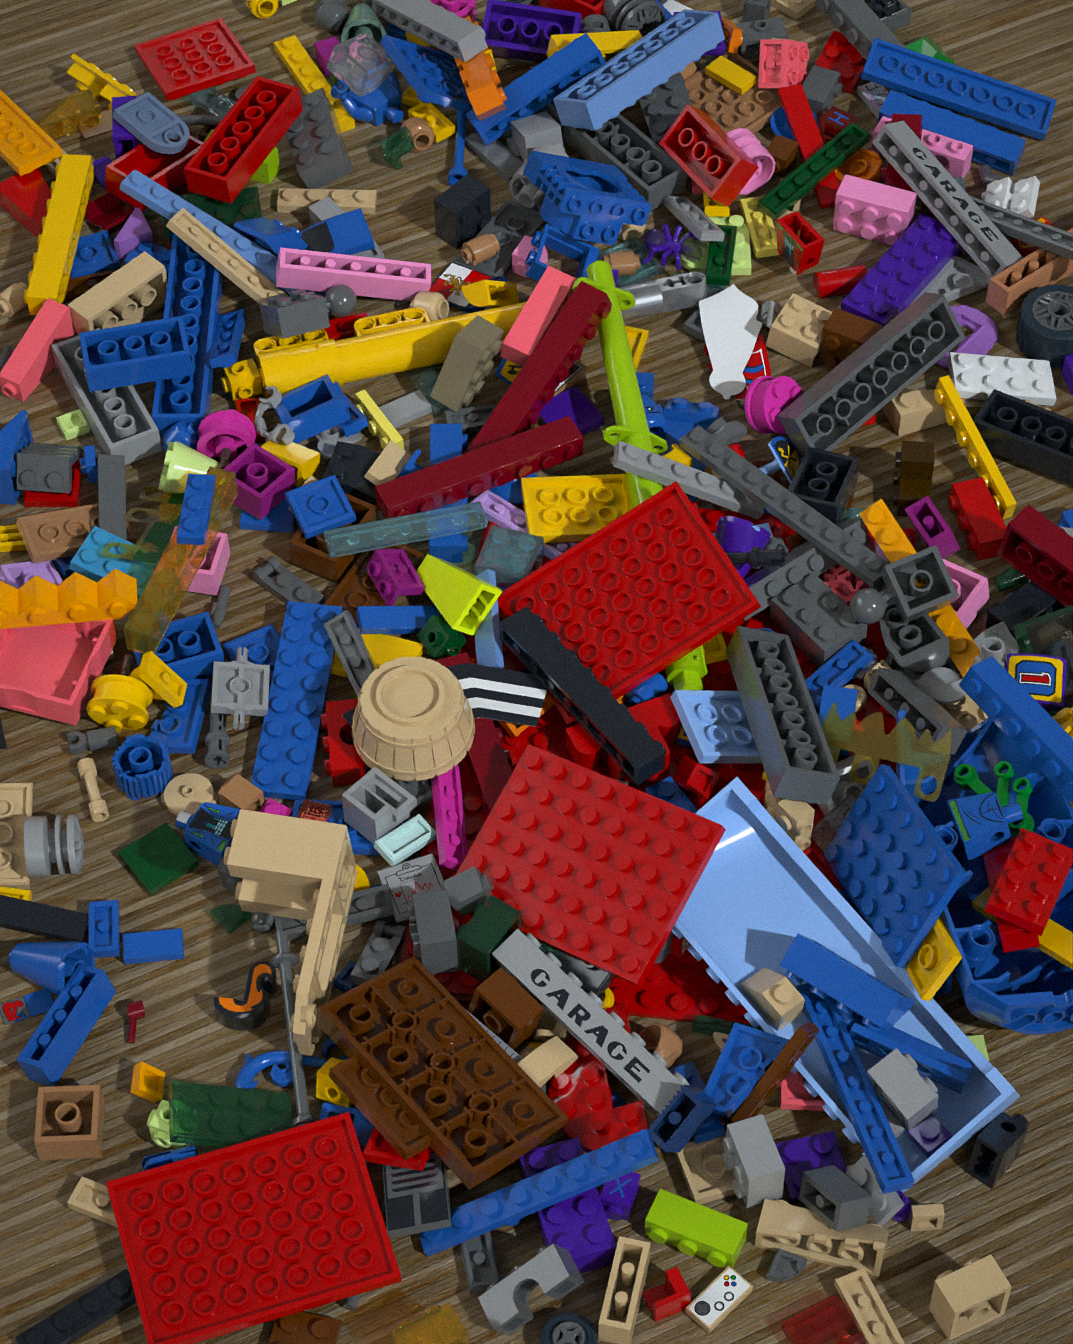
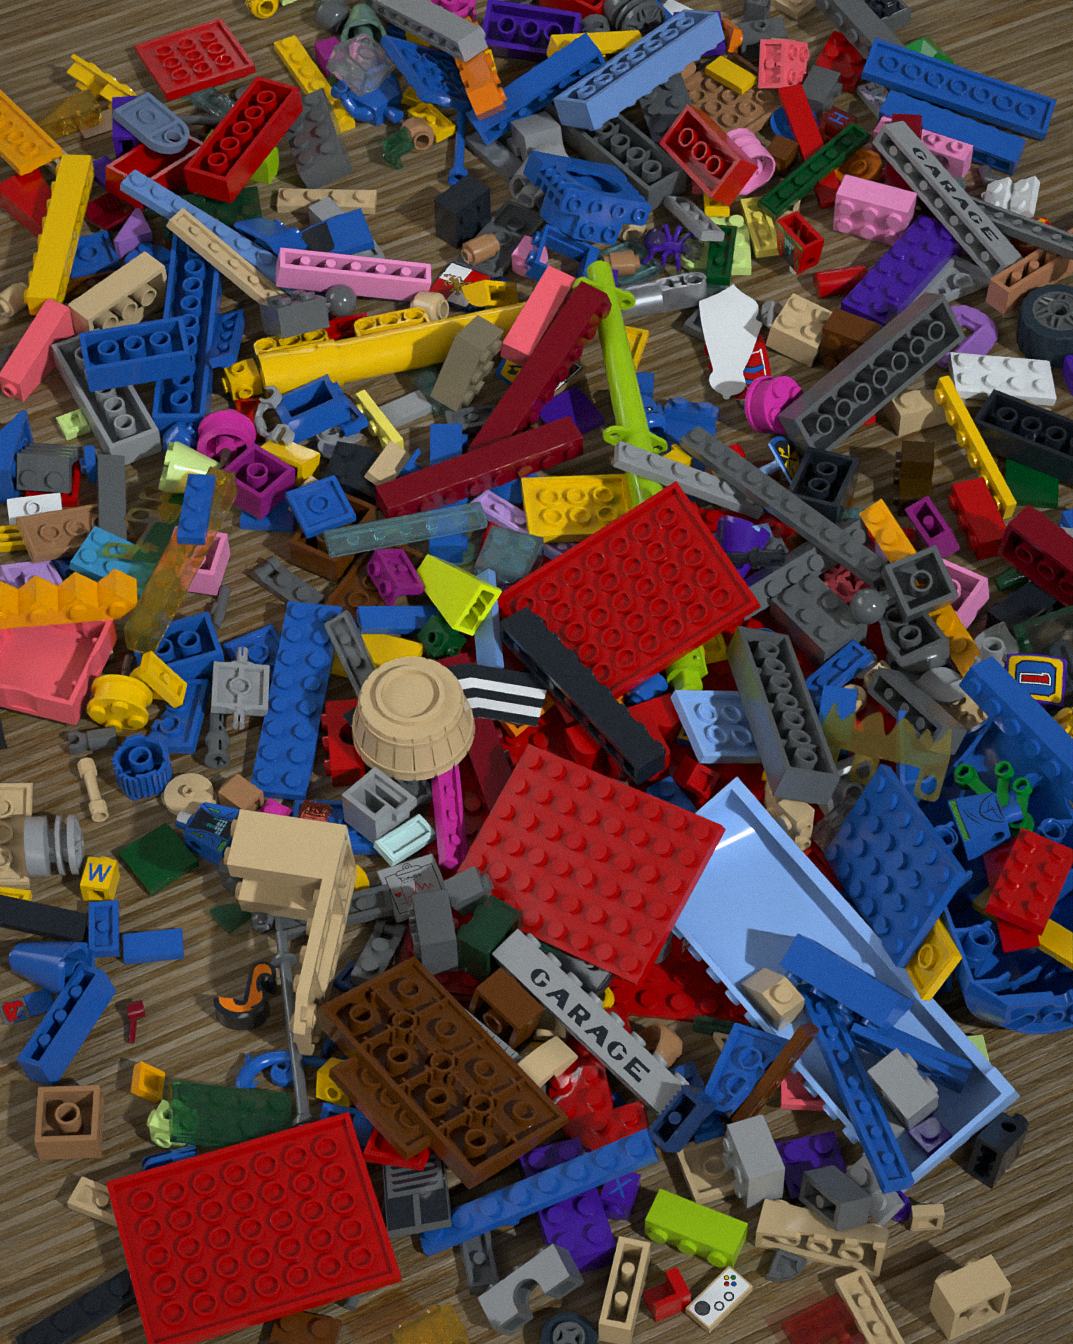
(33, 505): none -> white plate
(99, 879): none -> yellow brick
(727, 432): dark grey piece -> none
(1031, 486): none -> dark green tile

